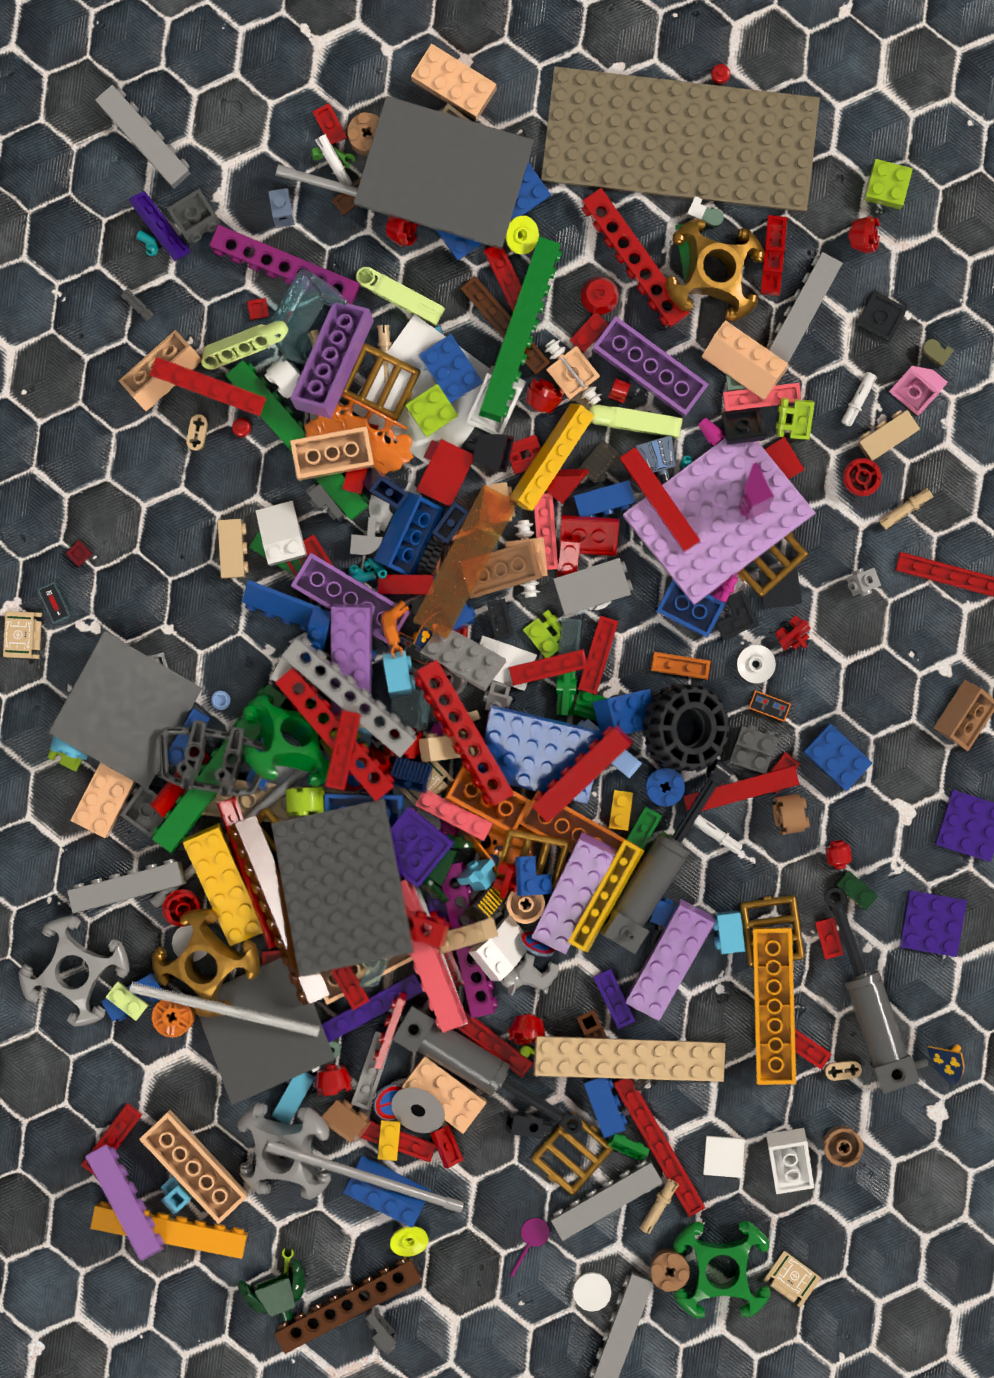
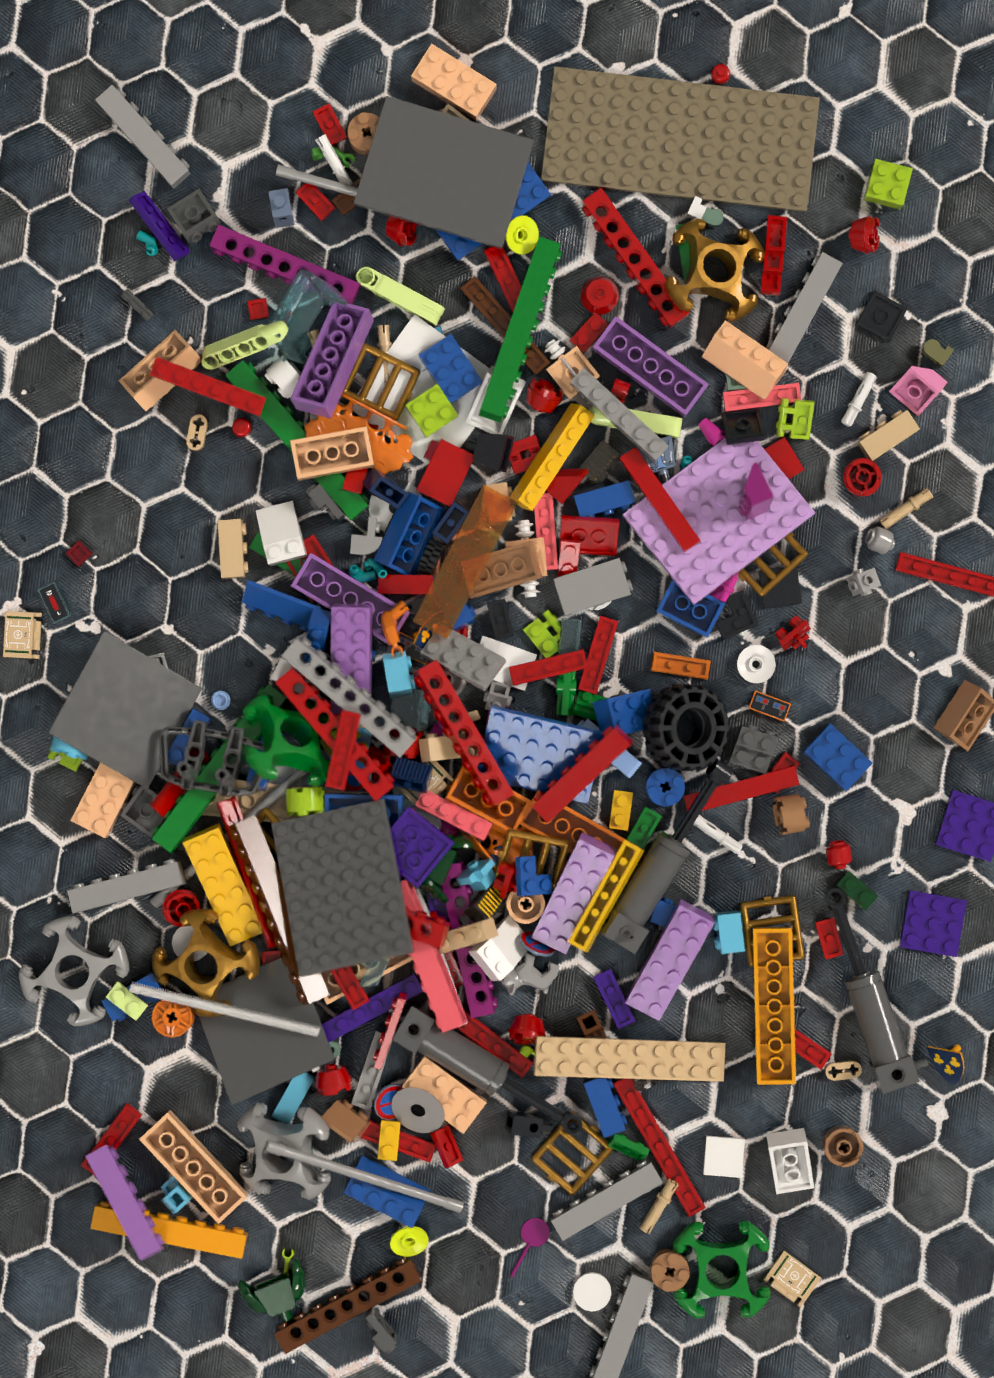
(315, 201): none -> red plate
(619, 415): none -> light grey brick
(880, 540): none -> light grey head

